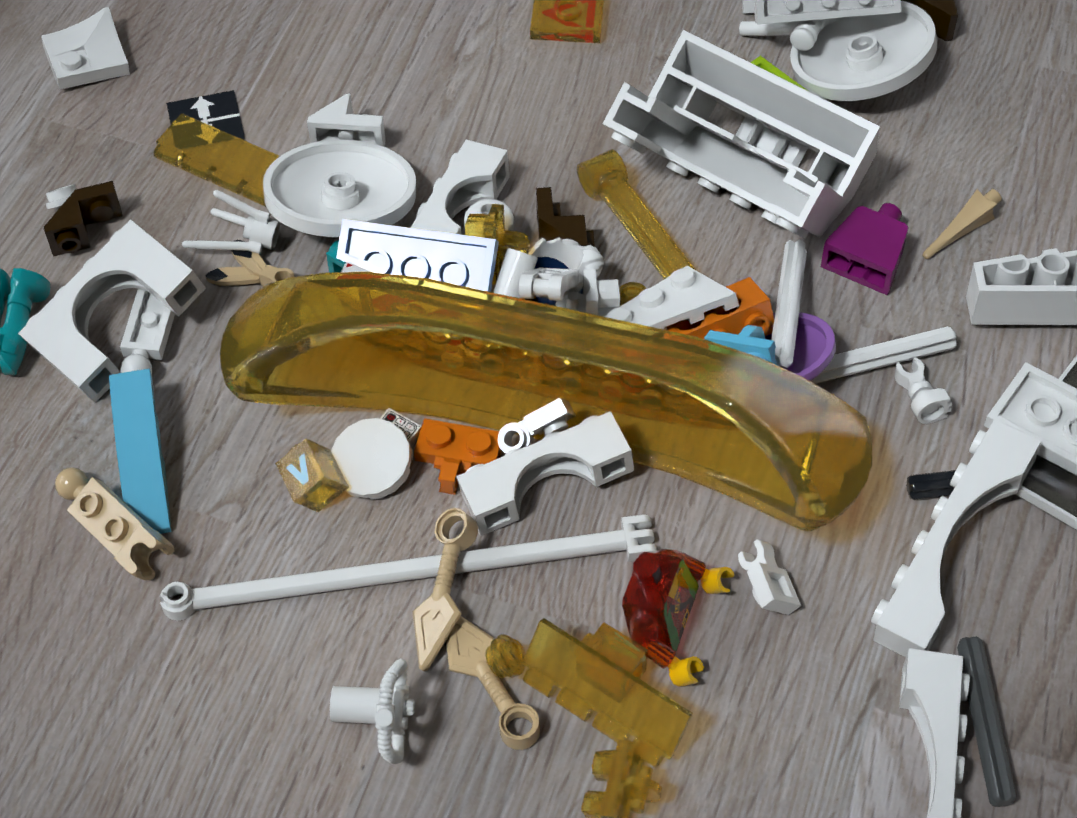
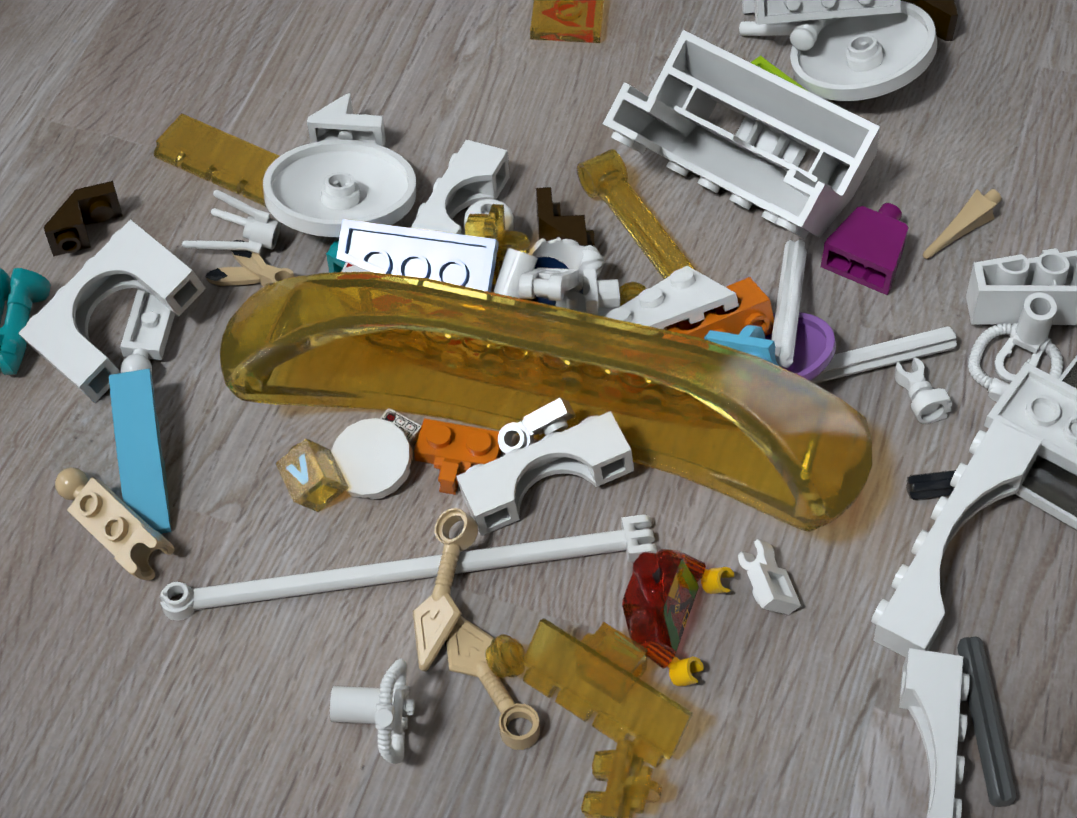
(59, 196): white plate -> none
(86, 52): white plate -> none
(216, 110): black sticker -> none
(1029, 333): none -> white piece

